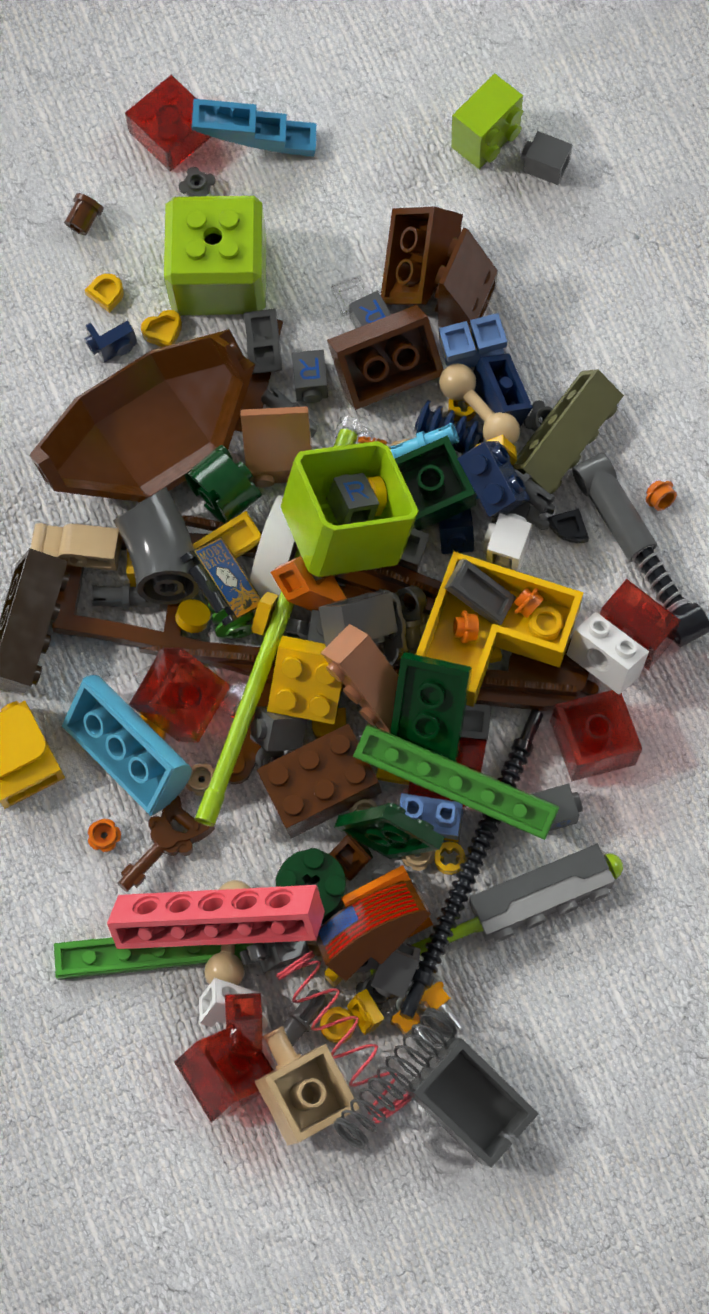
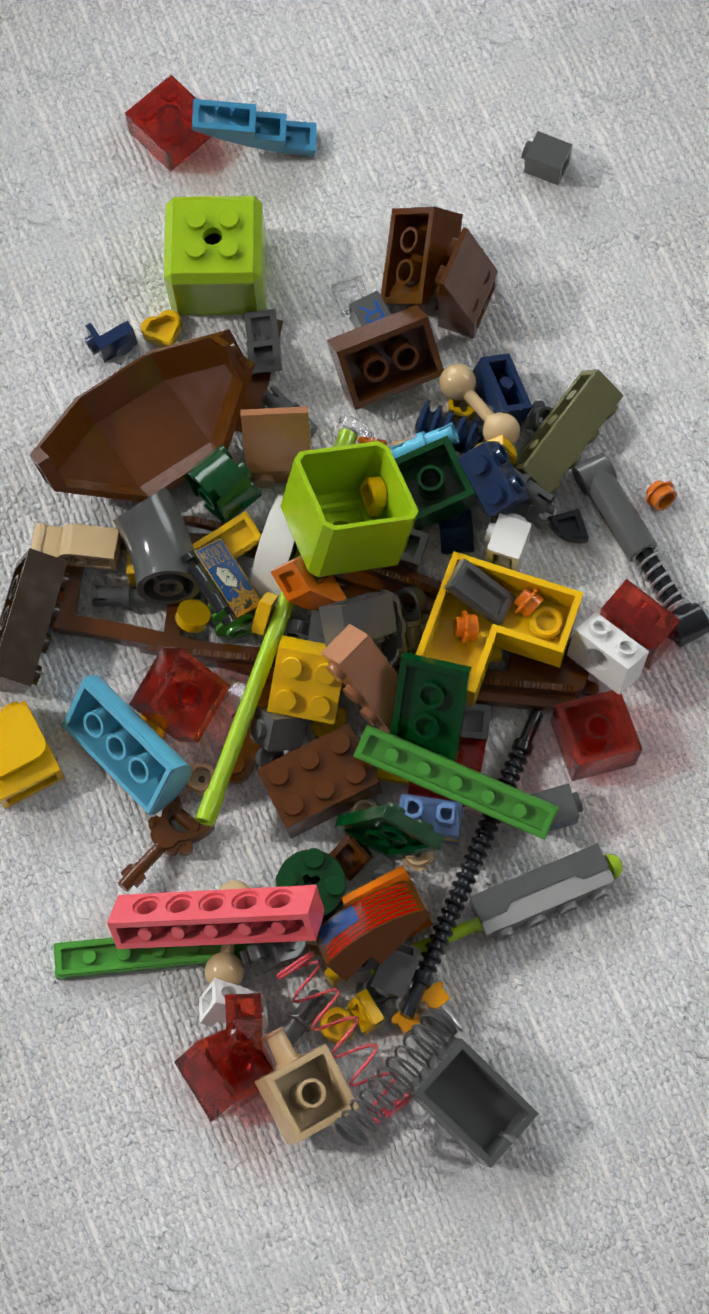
(83, 213): reddish brown bush -> none
(103, 826): orange plate -> none
(106, 291): yellow tile -> none
(194, 175): dark grey plate -> none
(310, 376): dark grey brick -> none
(352, 499): dark grey brick -> none
(450, 868): yellow bush -> none
(468, 345): medium blue hips -> none
(487, 121): lime brick -> none

